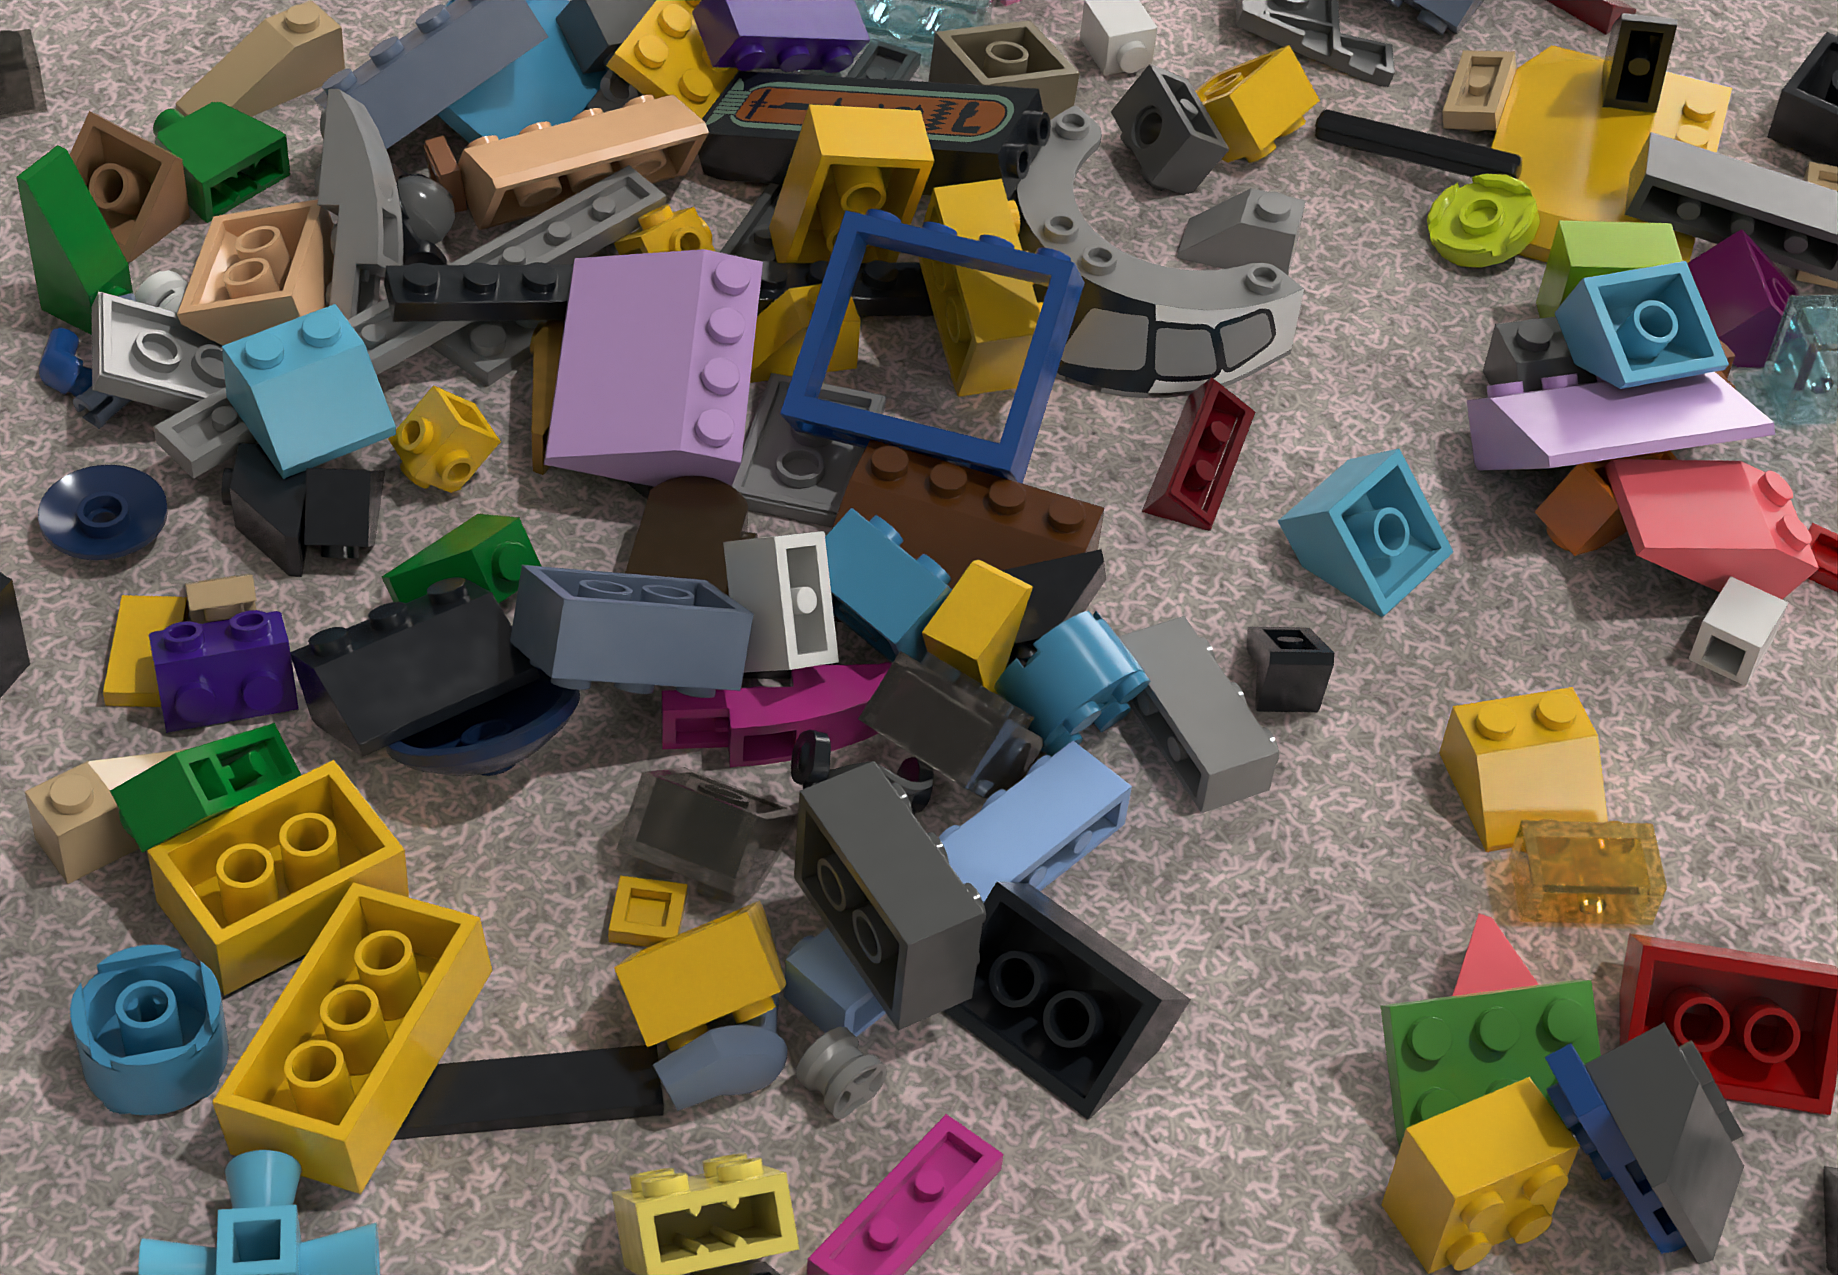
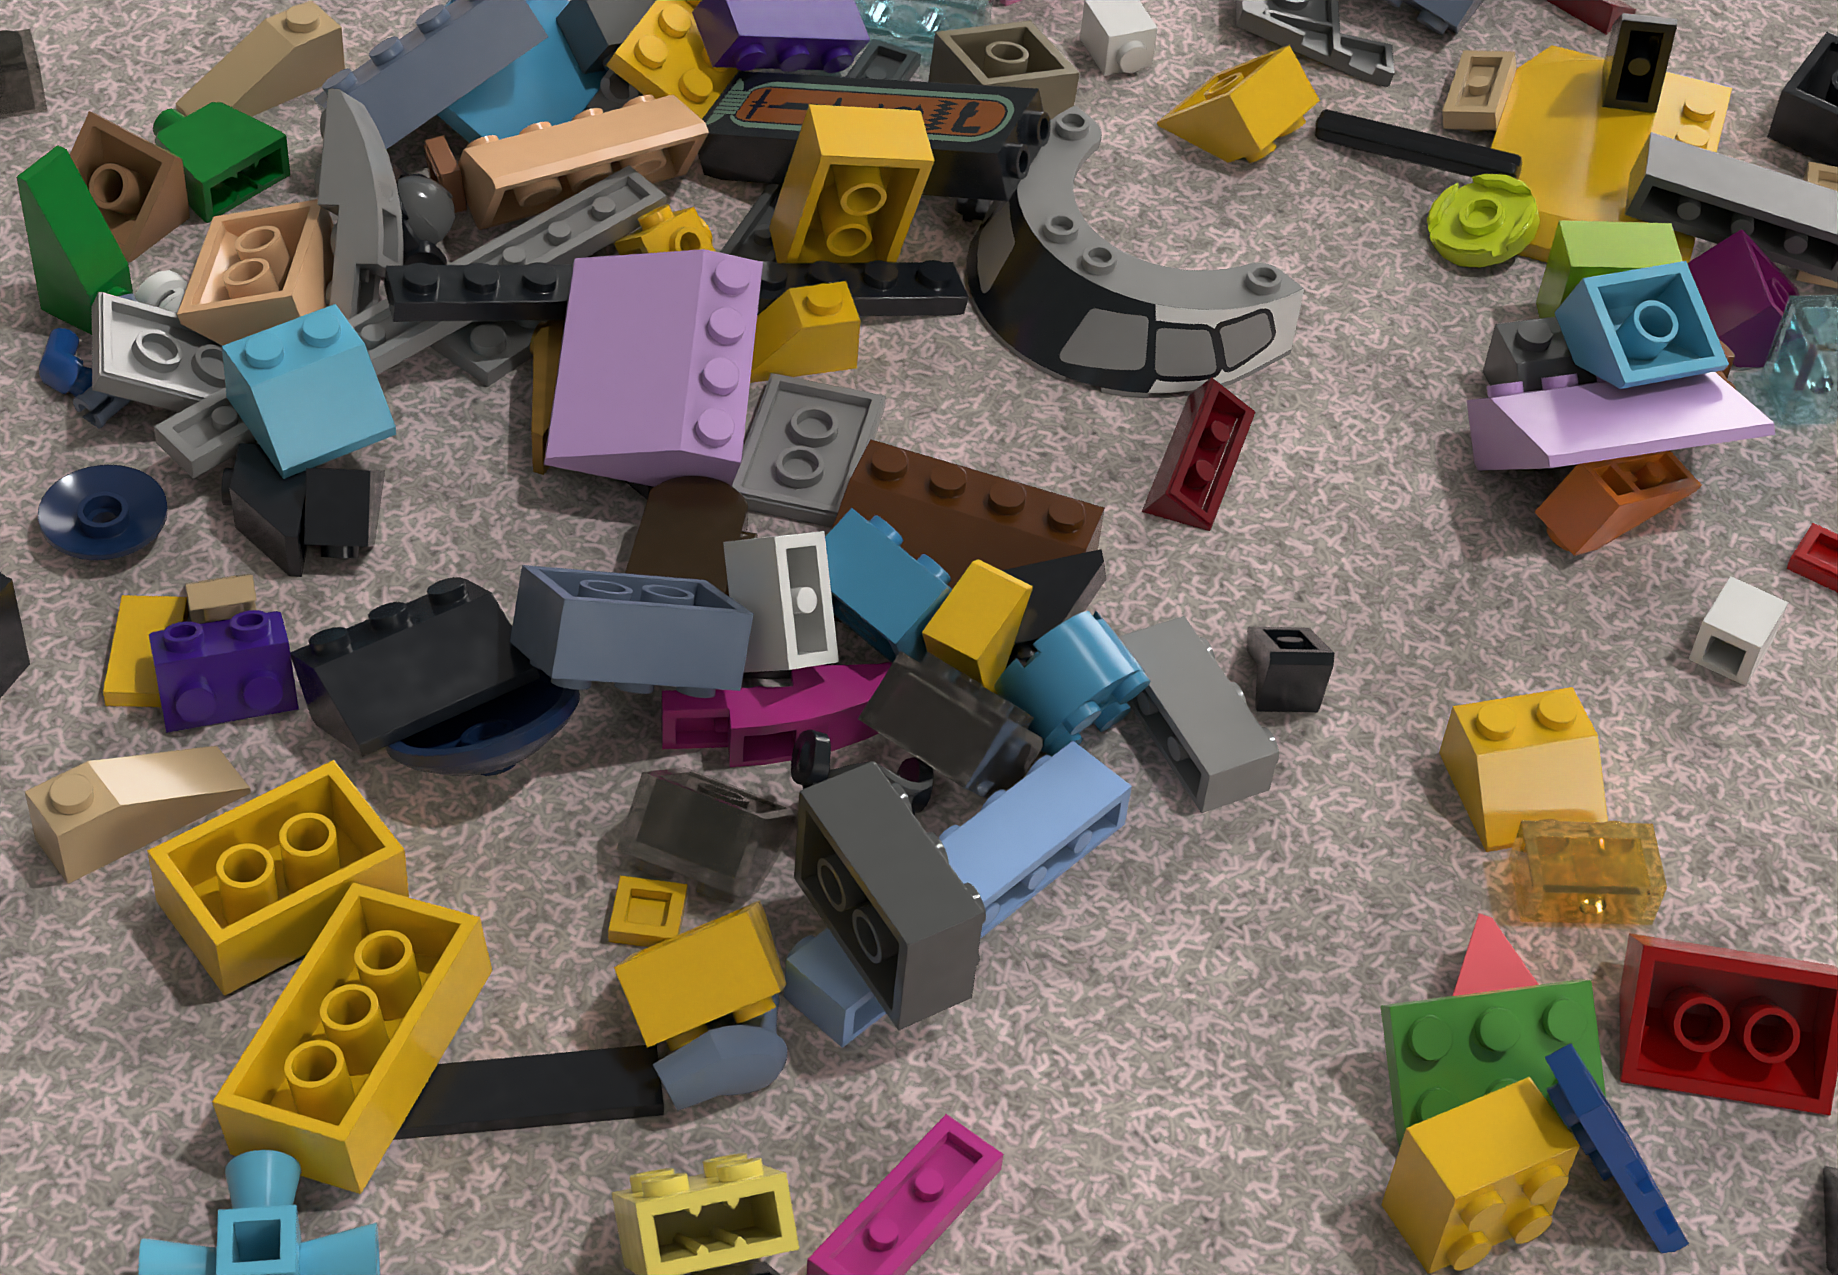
(150, 1031): dark azure brick -> none
(202, 784): green slope -> none
(443, 441): yellow brick -> none
(482, 550): green slope -> none
(841, 1072): light grey wheel -> none
(940, 243): blue window -> none
(980, 315): yellow brick -> none
(1064, 999): black slope -> none
(1169, 131): dark grey brick -> none
(1245, 230): light grey slope -> none
(1368, 531): medium azure slope -> none
(1675, 1130): dark grey slope -> none
(1714, 522): coral slope -> none

